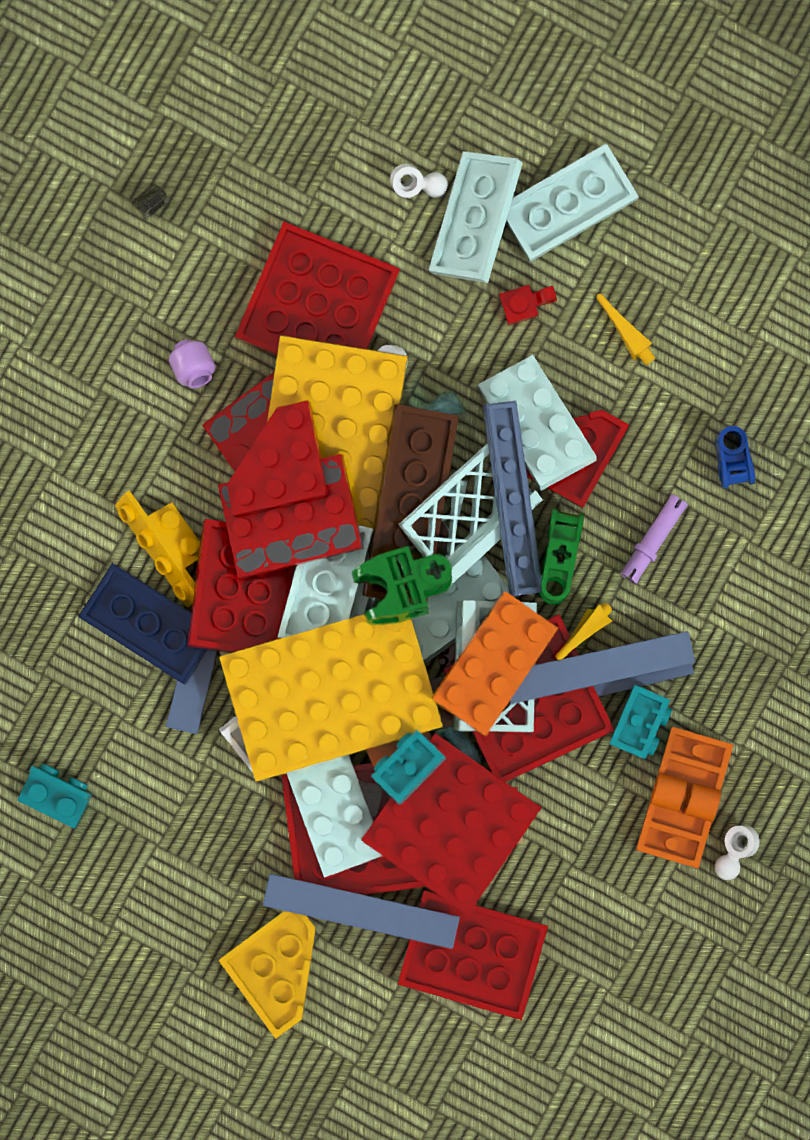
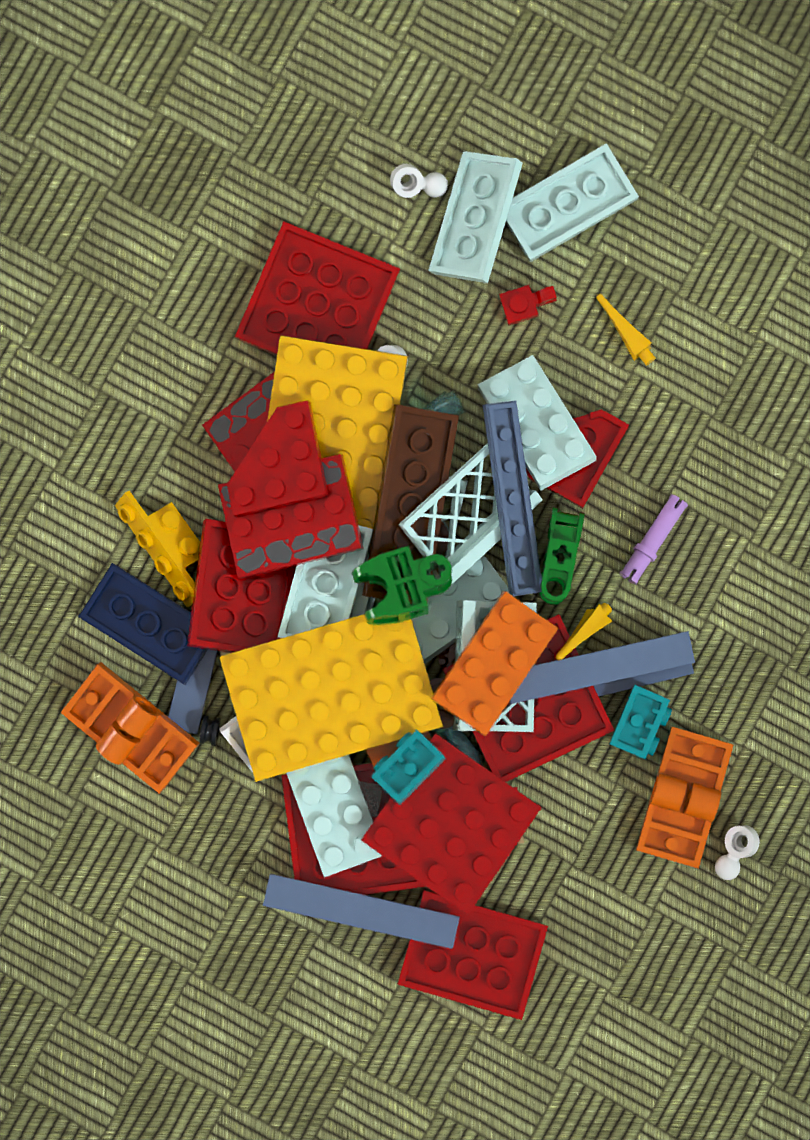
(54, 795): teal bracket -> none
(129, 728): none -> orange plate
(150, 201): clear smoke slope -> none
(192, 363): lavender head -> none
(209, 730): none -> black bush
(275, 969): yellow plate -> none
(734, 460): blue piece -> none

